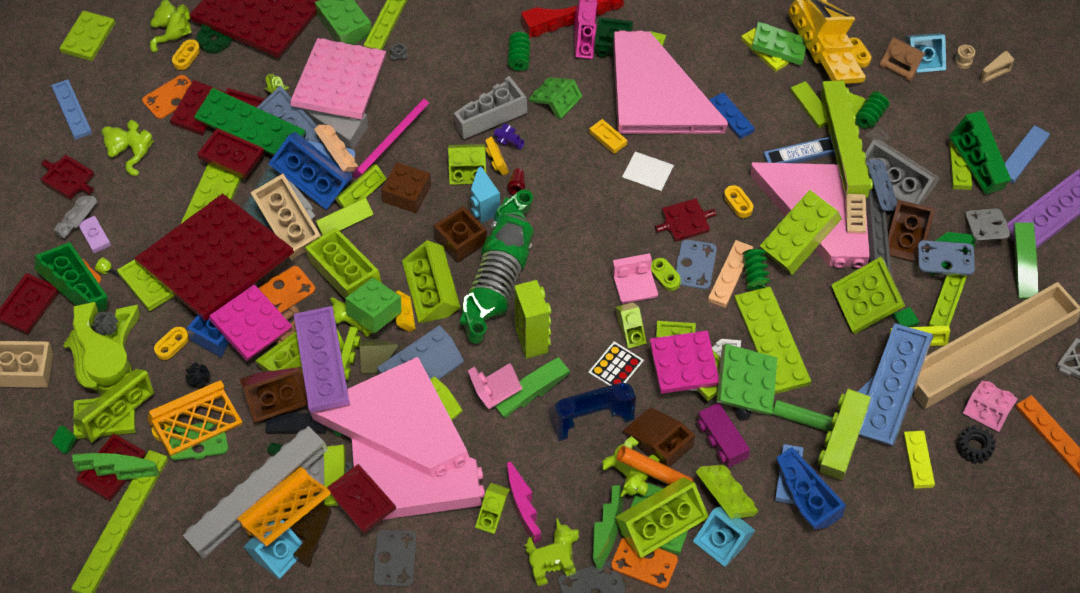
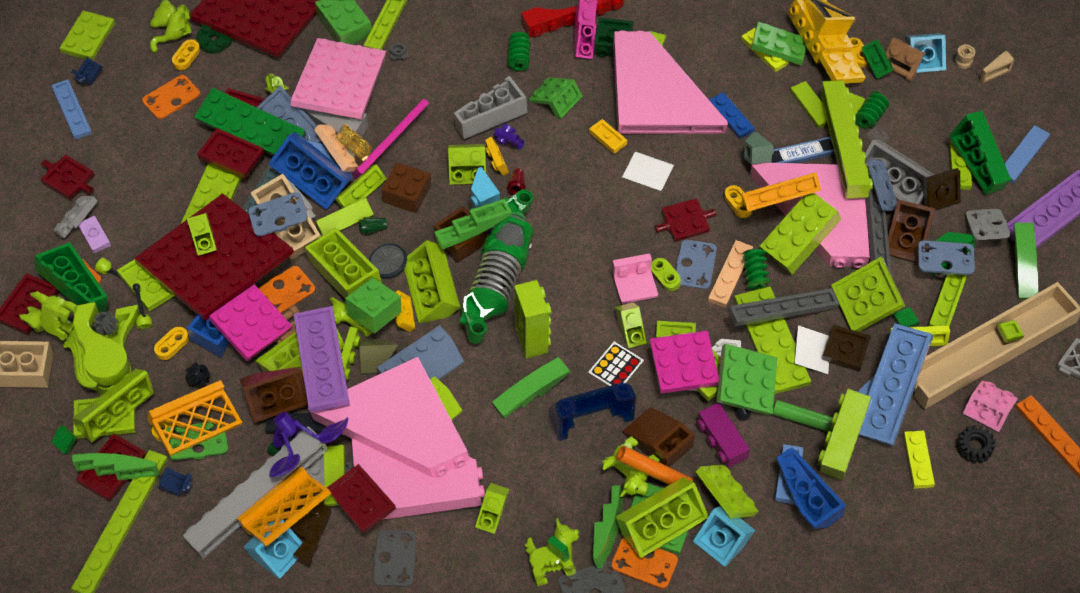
(51, 316): none -> lime animal
(88, 71): none -> dark blue bracket
(118, 140): lime animal -> none
(143, 320): none -> hinge
(175, 482): none -> dark blue bracket
(189, 106): dark red plate -> none
(202, 234): none -> lime slope
(277, 209): none -> sand blue axle
(287, 429): none -> dark purple plant
(354, 142): none -> clear yellow plate
(371, 225): none -> dark green cone
(389, 259): none -> dark grey wheel
(476, 222): none -> bright green slope
(495, 386): bright pink bracket -> none
(521, 498): dark pink slope -> none
(558, 548): none -> green tile
(758, 149): none -> sand green slope
(781, 191): none -> light orange fence
(783, 307): none -> dark grey plate
(811, 349): none -> white sticker
(846, 347): none -> dark brown plate
(855, 201): tan slope -> none
(877, 58): none -> green plate
(942, 189): none -> dark brown plate
(1010, 331): none -> lime tile

